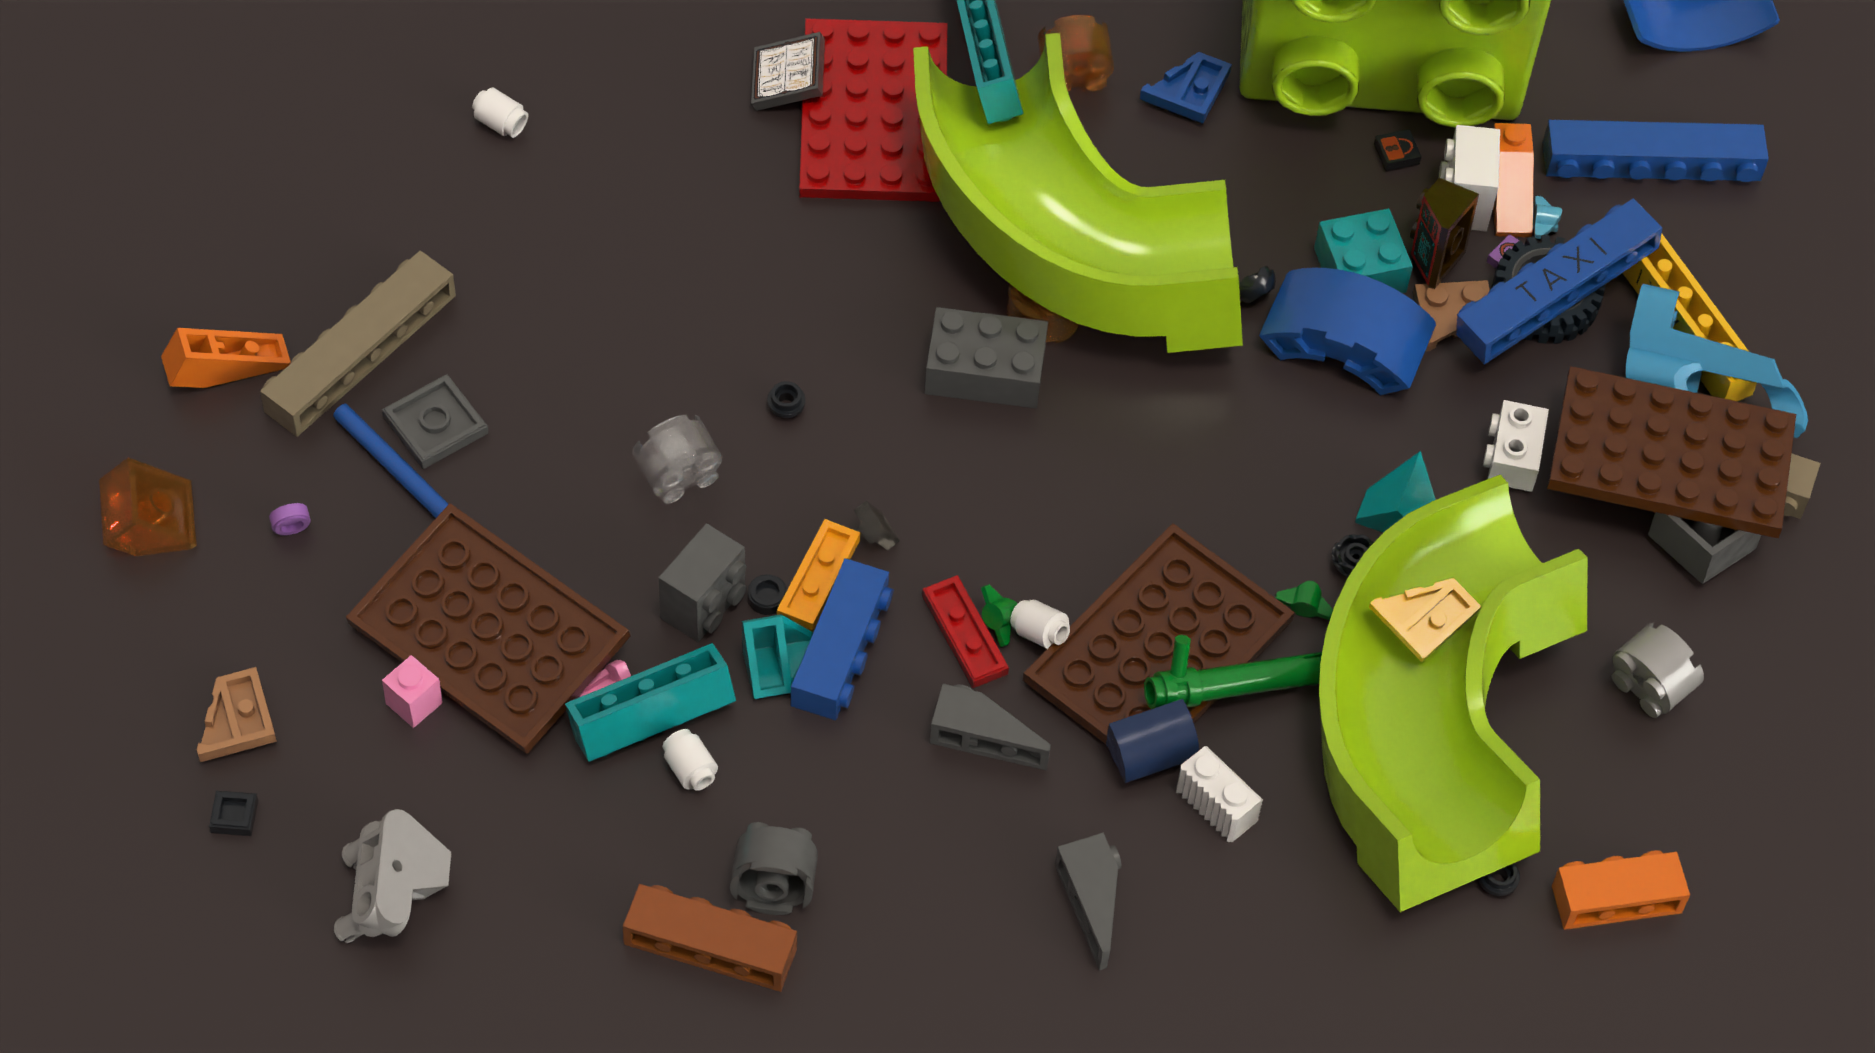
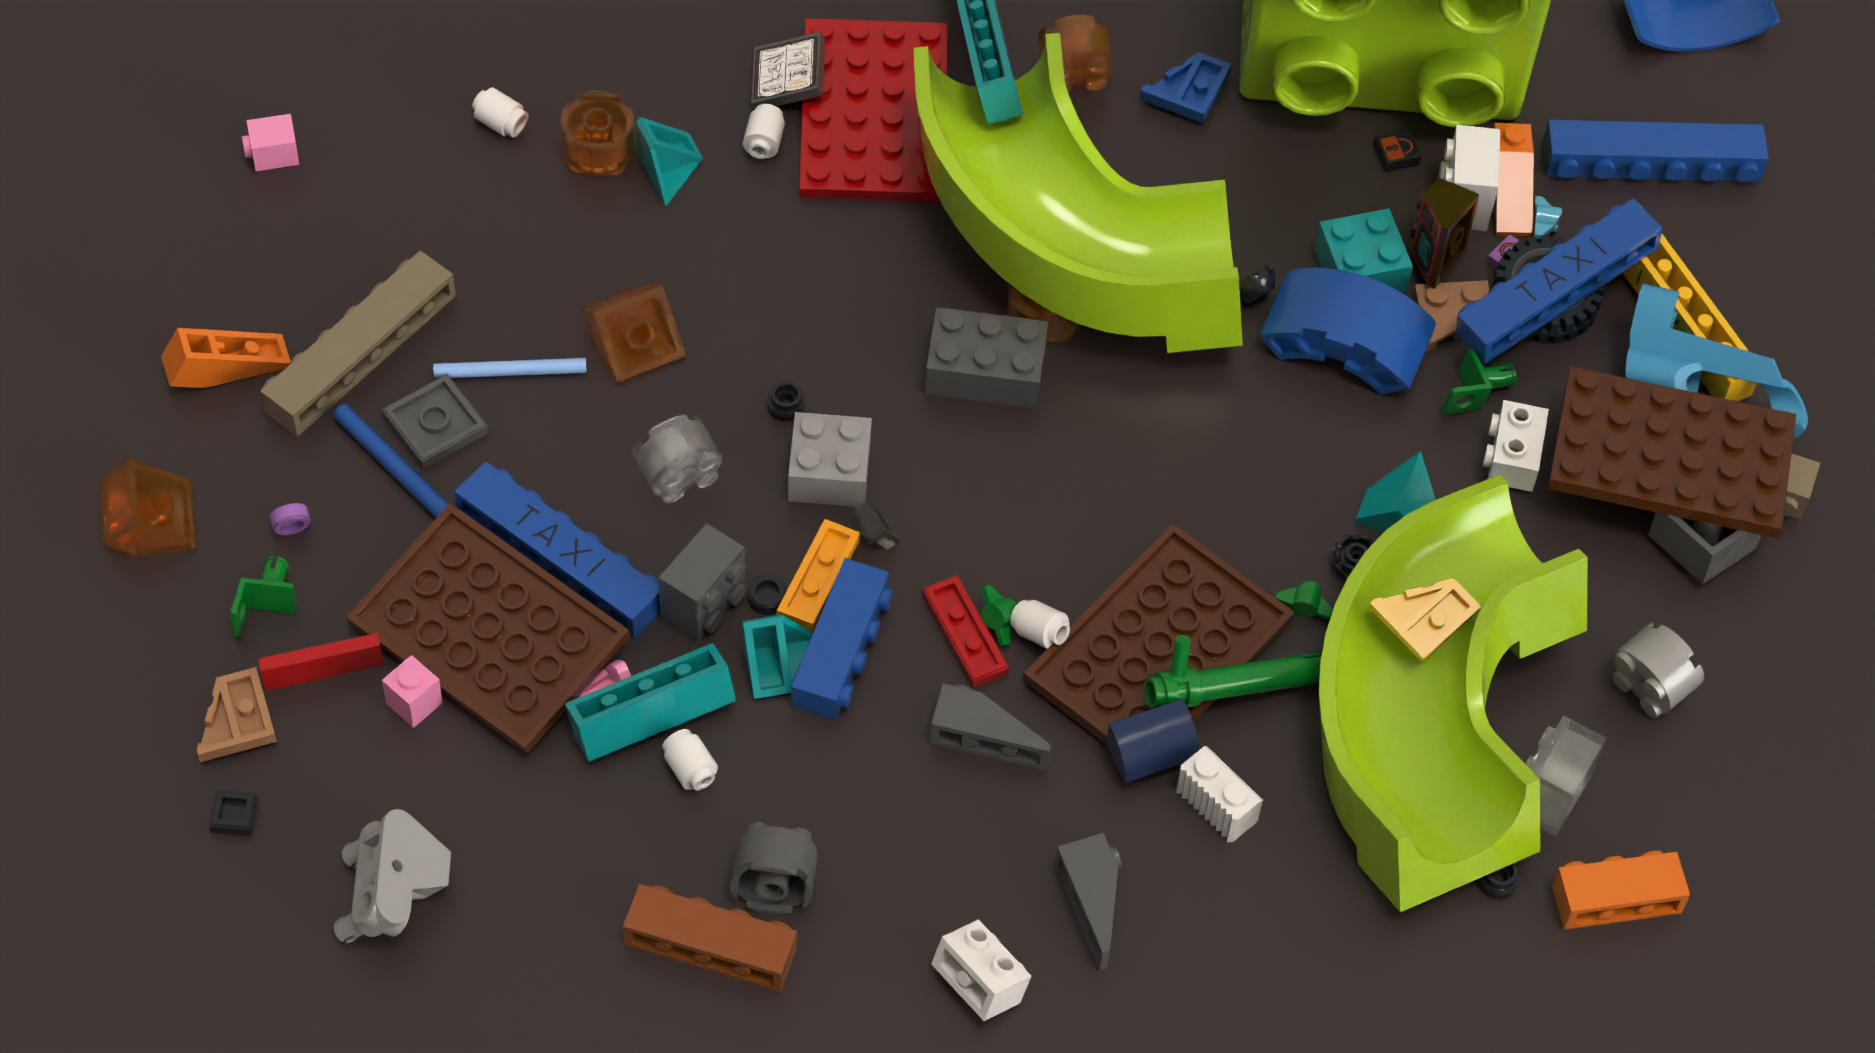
(265, 594): none -> green bracket
(271, 142): none -> bright pink brick
(321, 661): none -> red tile
(510, 368): none -> light blue bar
(560, 547): none -> blue brick
(598, 134): none -> clear orange brick
(634, 330): none -> clear orange slope
(666, 155): none -> teal slope
(764, 131): none -> white brick
(829, 459): none -> light grey brick
(981, 970): none -> white brick
(1477, 383): none -> green bracket
(1564, 768): none -> clear brick

